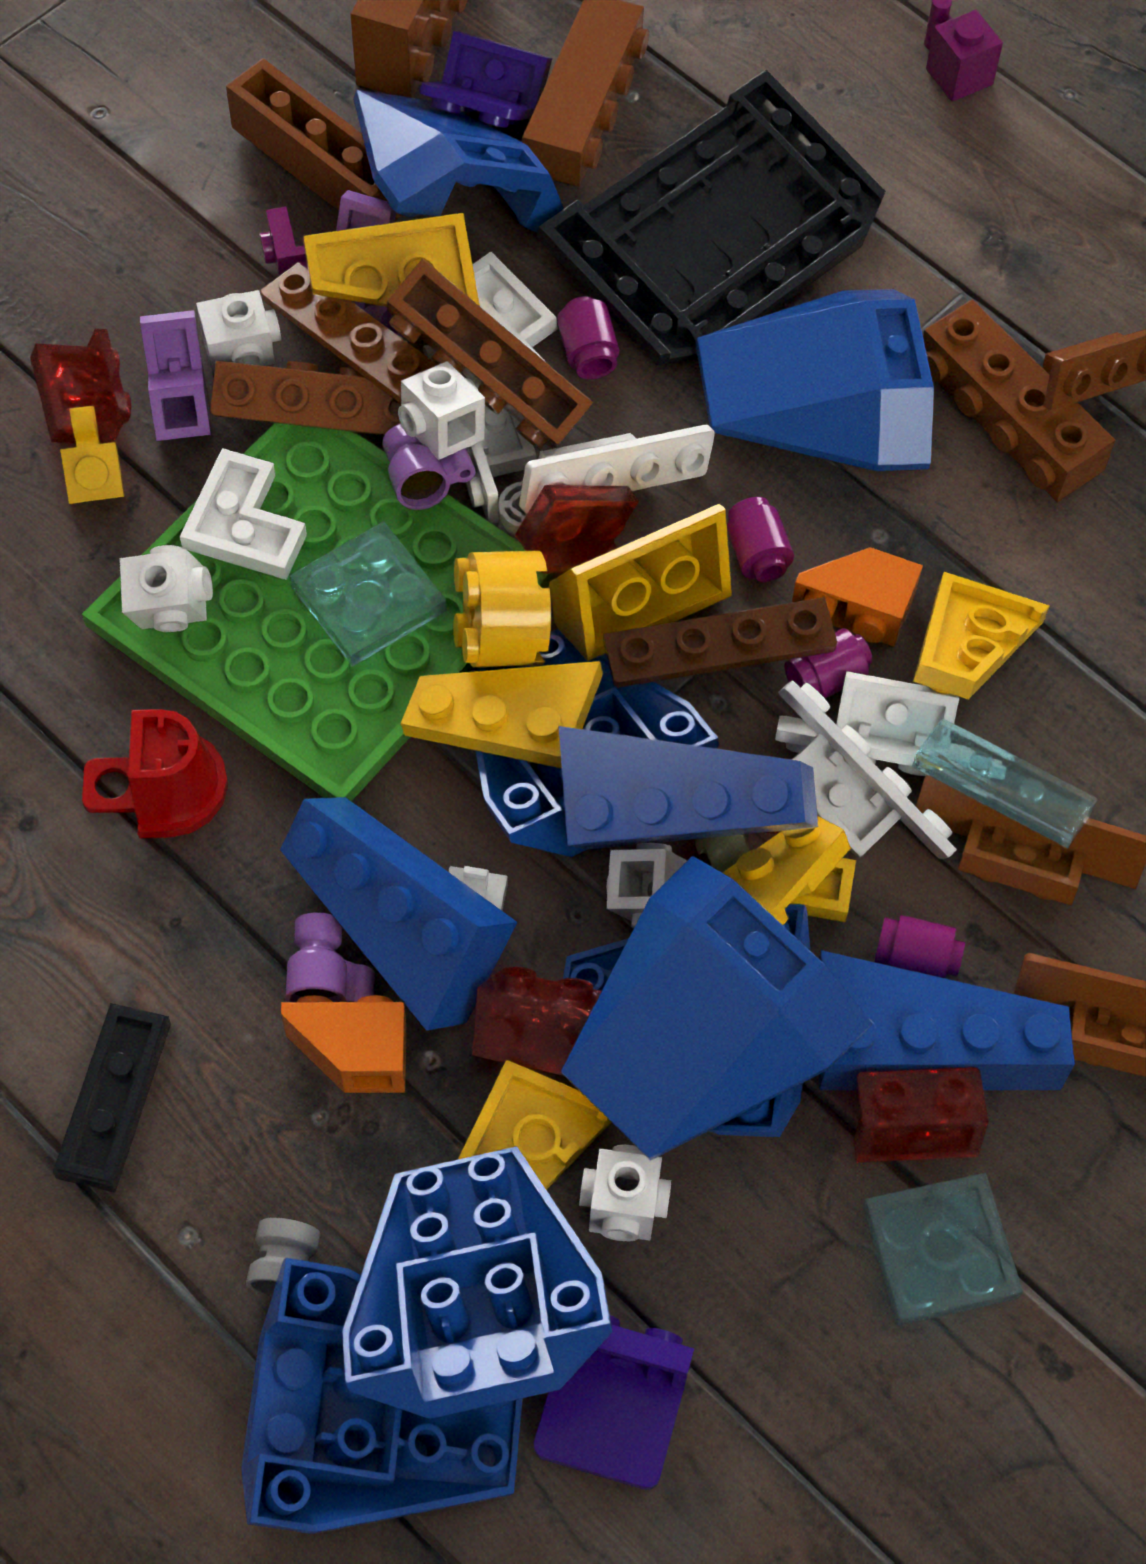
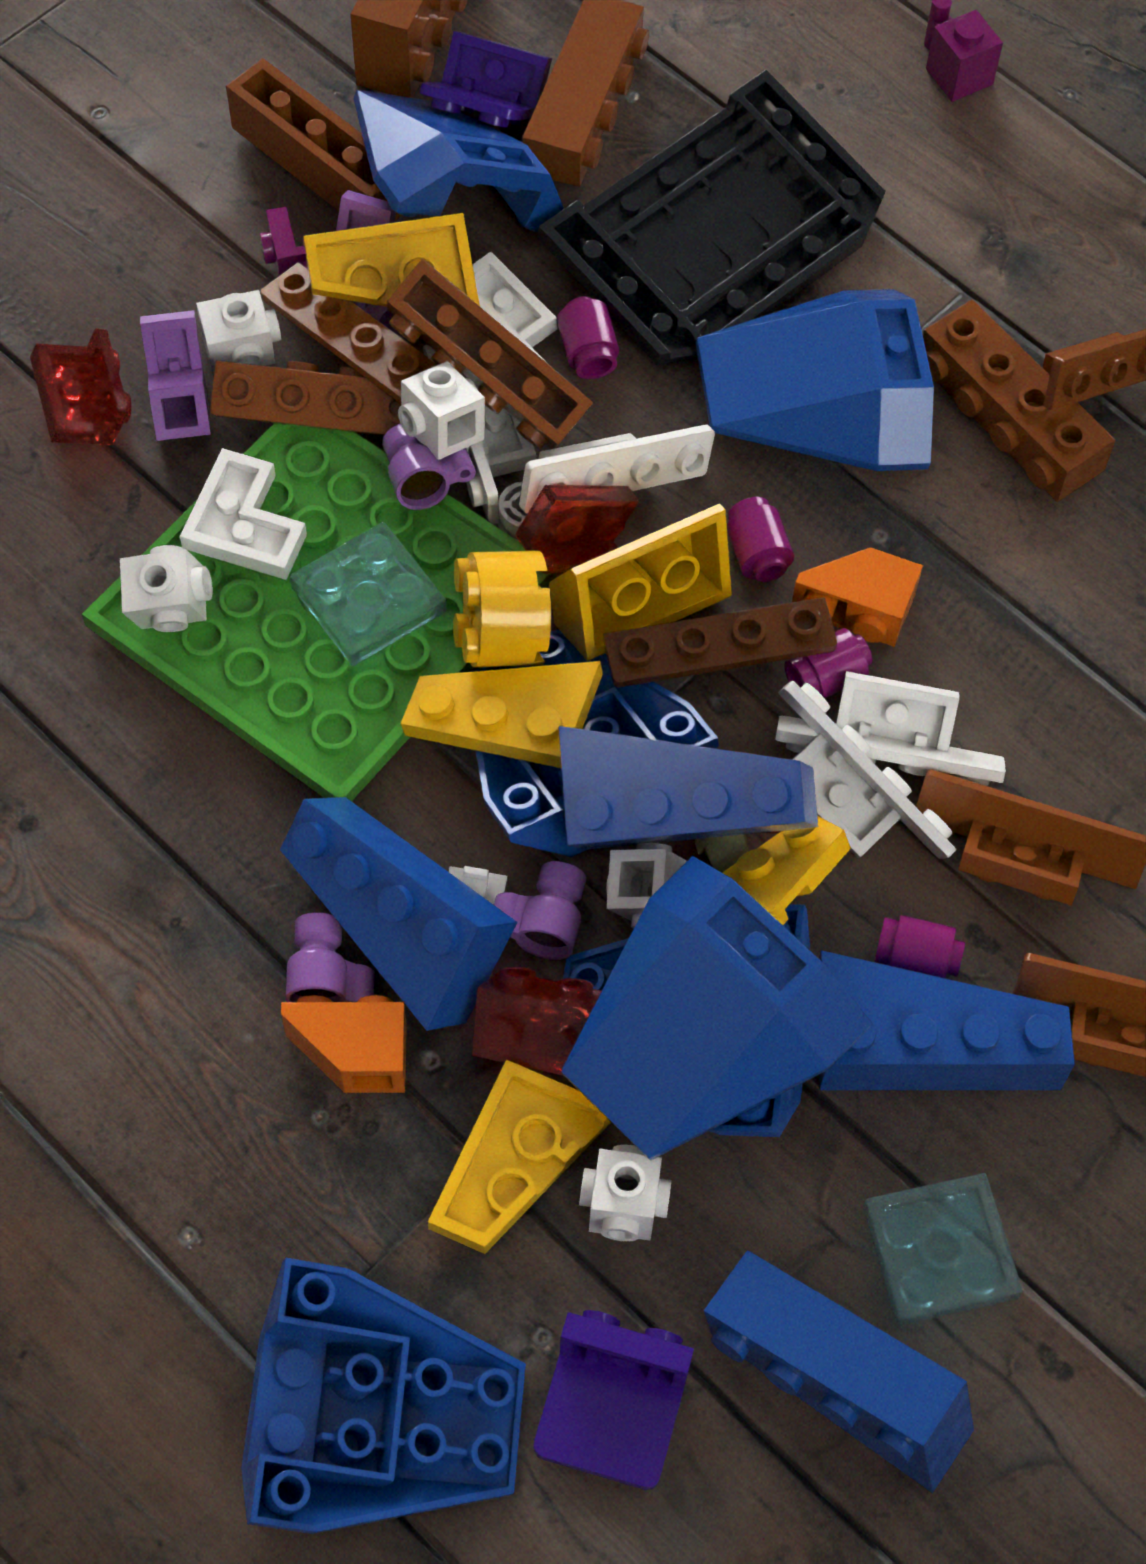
(90, 468): yellow plate -> none
(112, 1098): black tile -> none
(171, 773): red container -> none
(279, 1240): light grey wheel -> none
(472, 1291): blue wedge -> none
(550, 920): none -> medium lavender piece
(832, 895): yellow plate -> none
(843, 1368): none -> blue wedge
(920, 1114): clear red bracket -> none
(973, 634): yellow wing -> none
(1005, 782): clear light blue tile -> none

